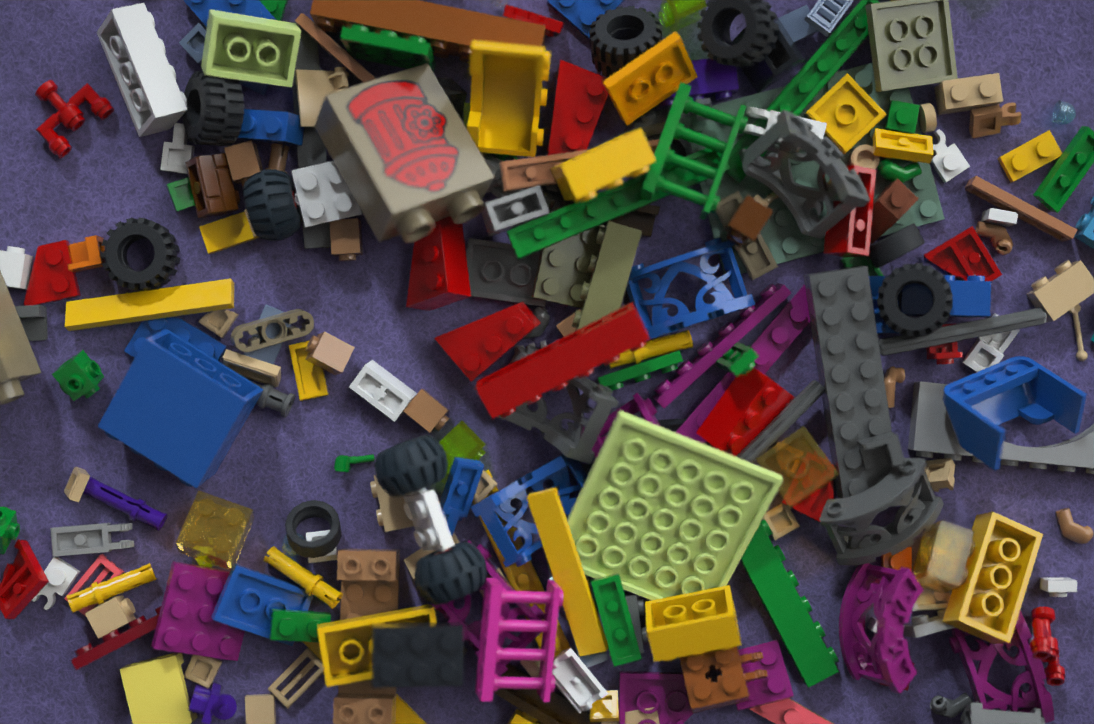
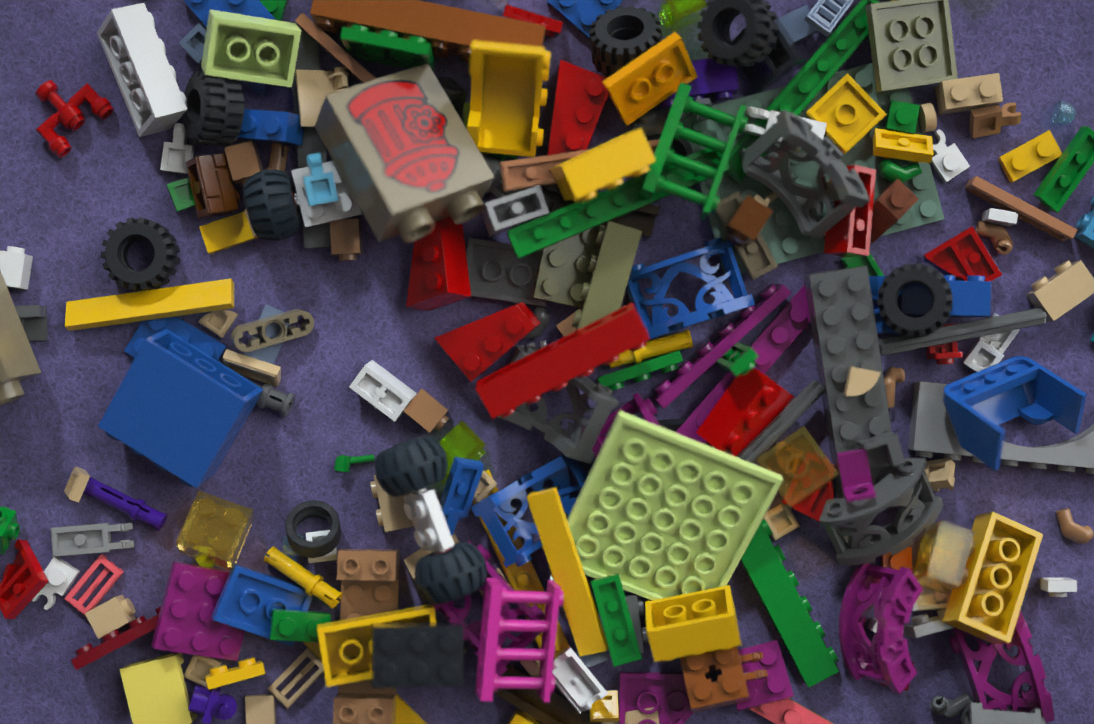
(50, 275): red wing -> none
(79, 376): green brick -> none
(86, 254): orange panel -> none
(99, 592): yellow pin -> none
(222, 676): none -> yellow plate
(309, 377): yellow tile -> none
(319, 186): none -> medium azure plate
(328, 352): brick -> none
(855, 475): none -> magenta bracket
(860, 381): none -> tan tile
(864, 157): tan tile -> none
(895, 245): black tyre -> none
(1045, 646): red piece -> none
(1081, 354): tan hinge -> none

